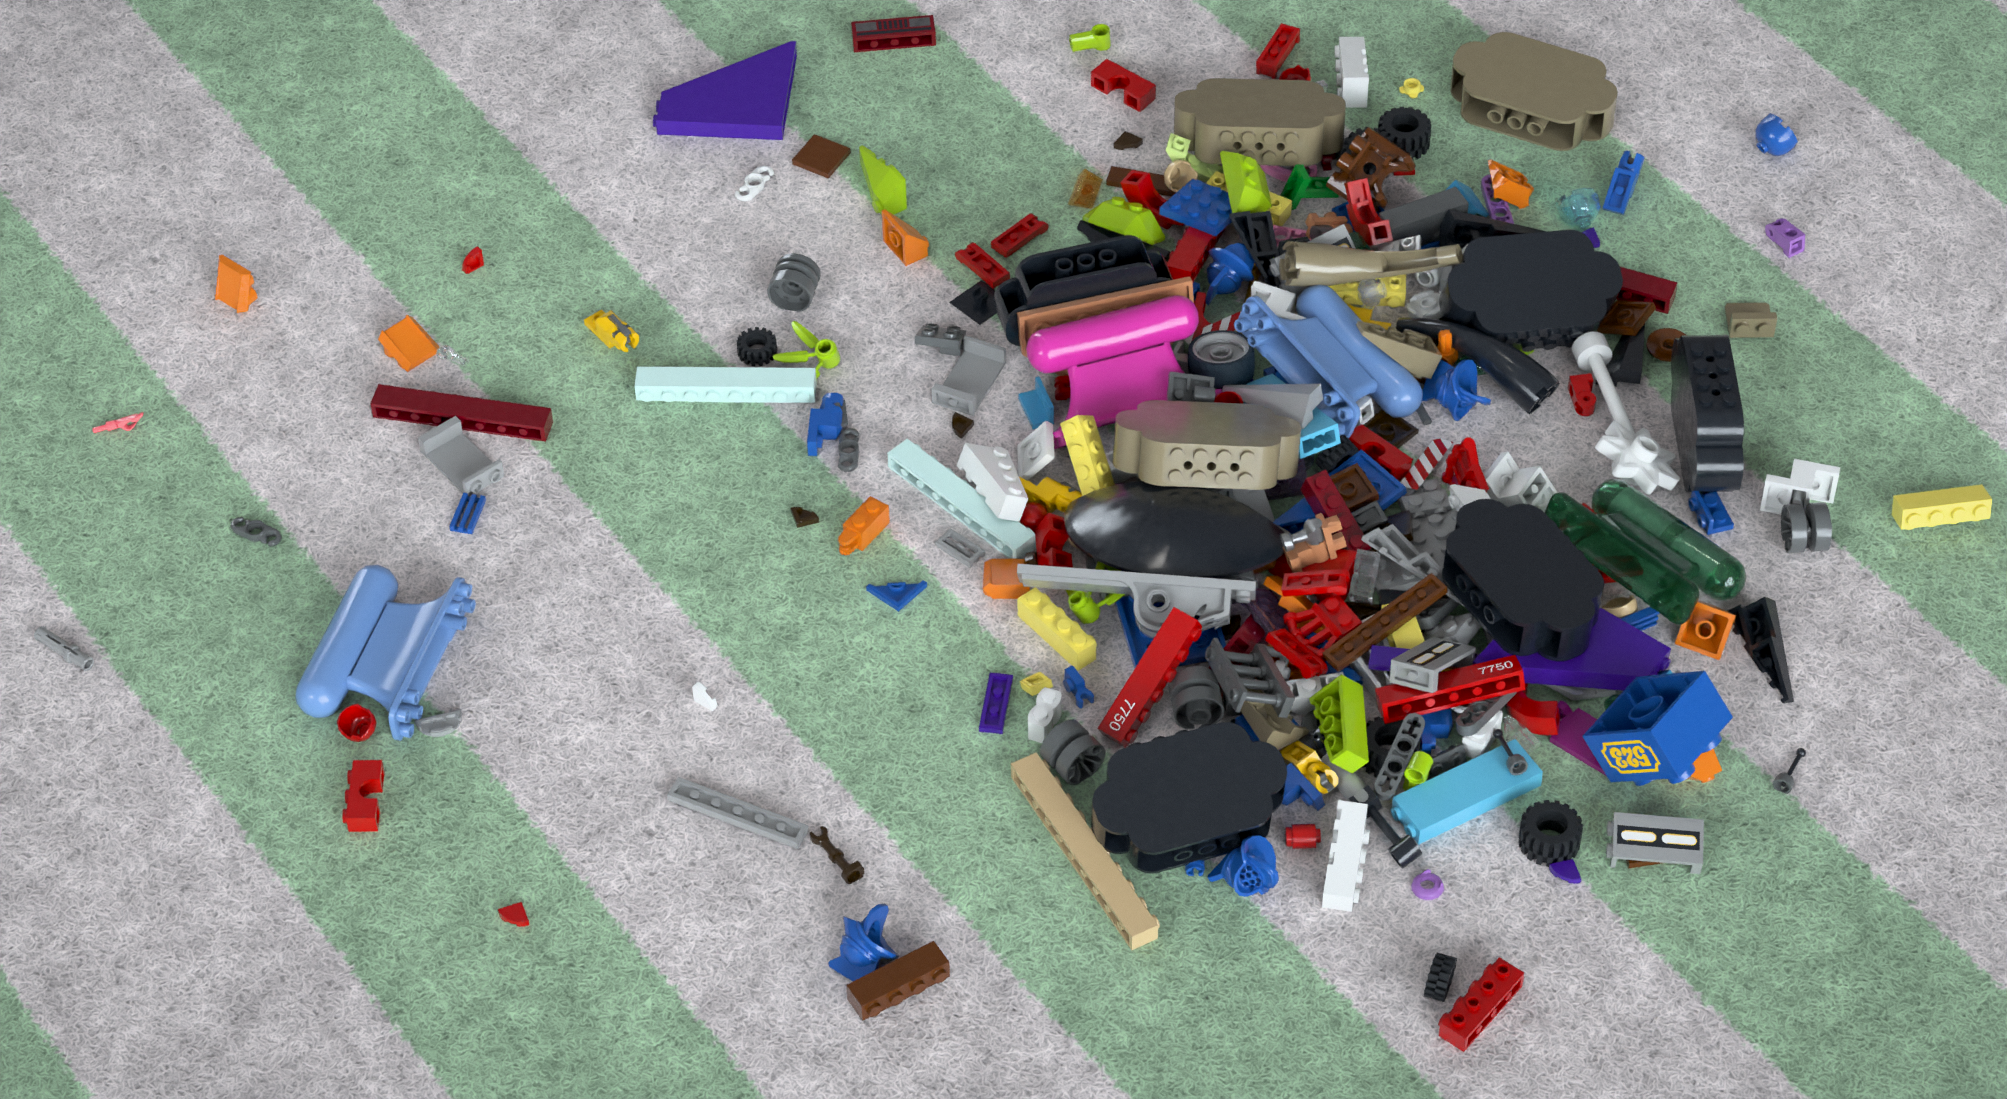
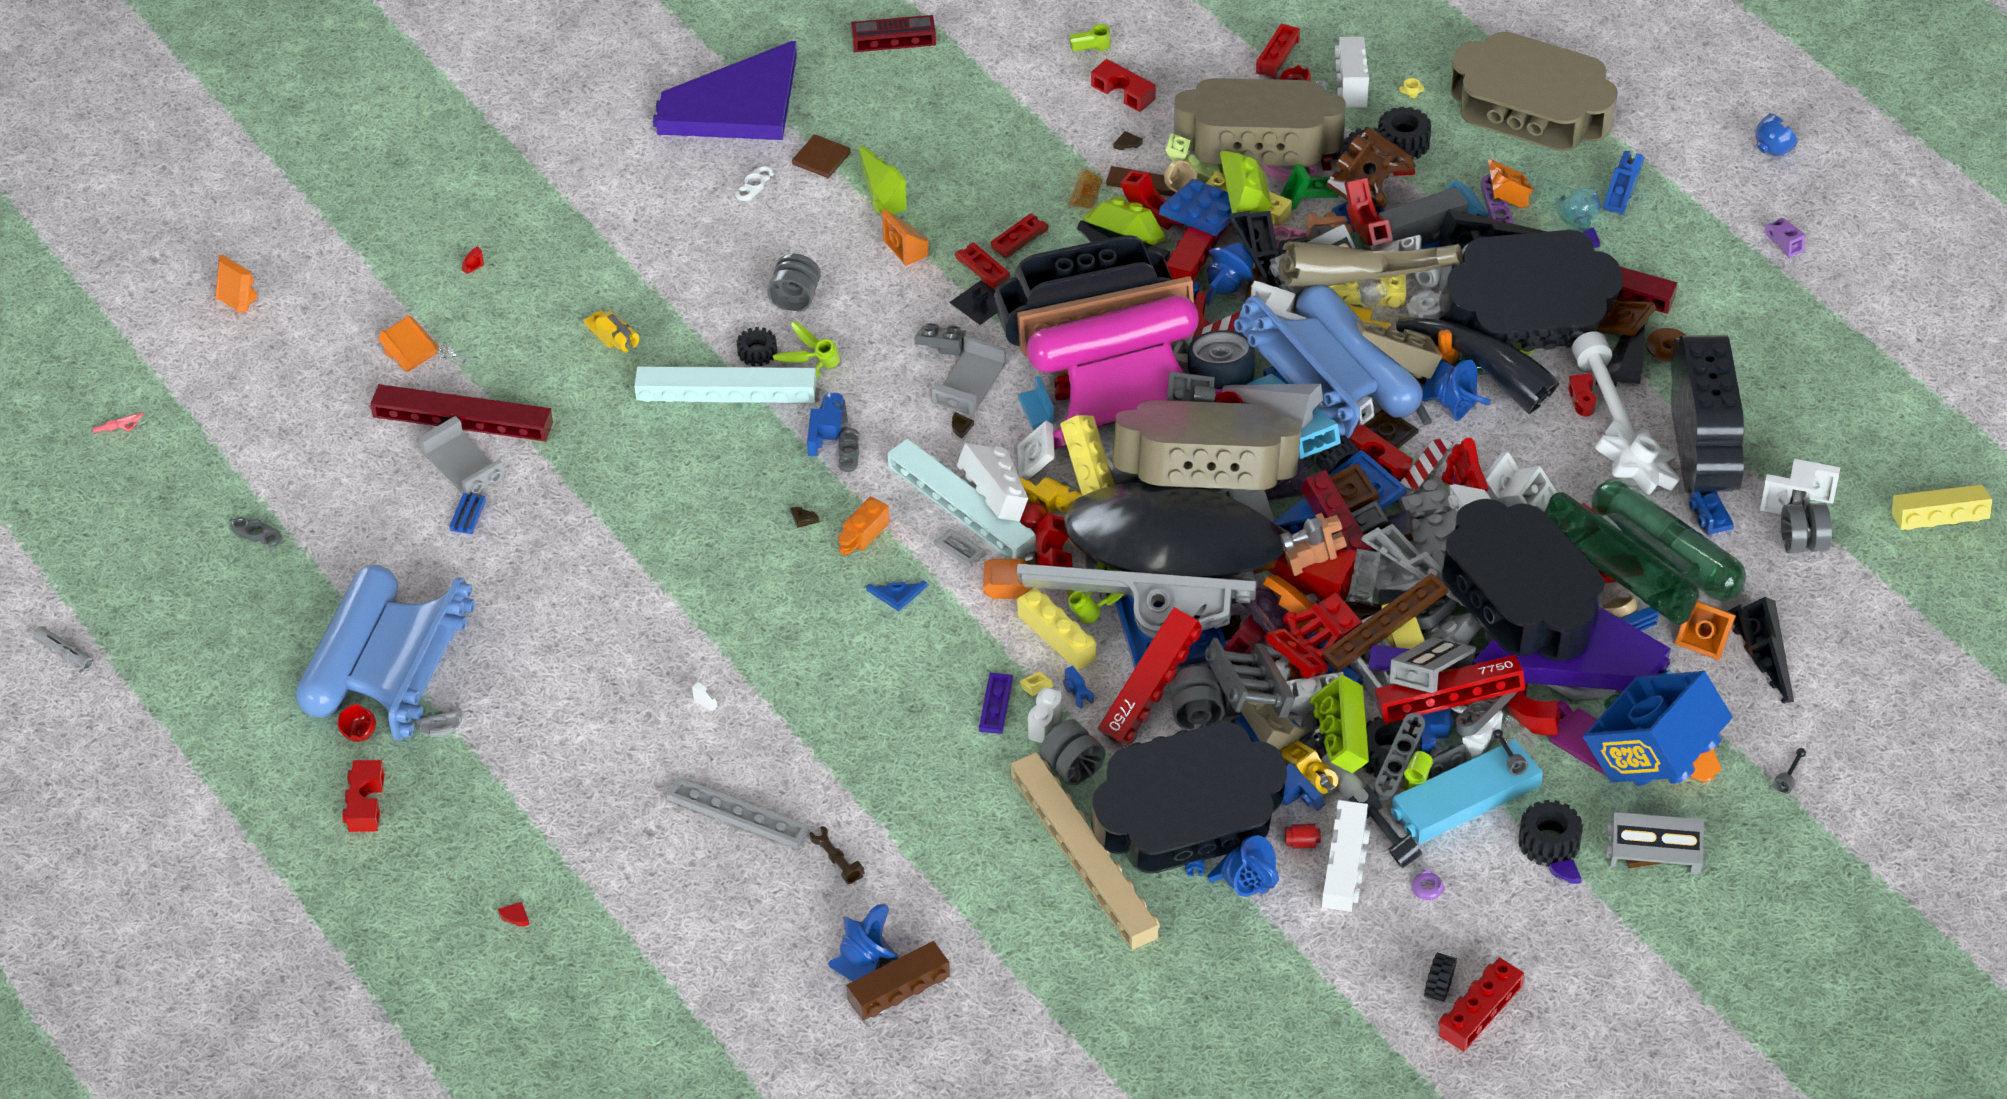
(1315, 582): red plate -> none
(1750, 320): dark tan bracket -> none

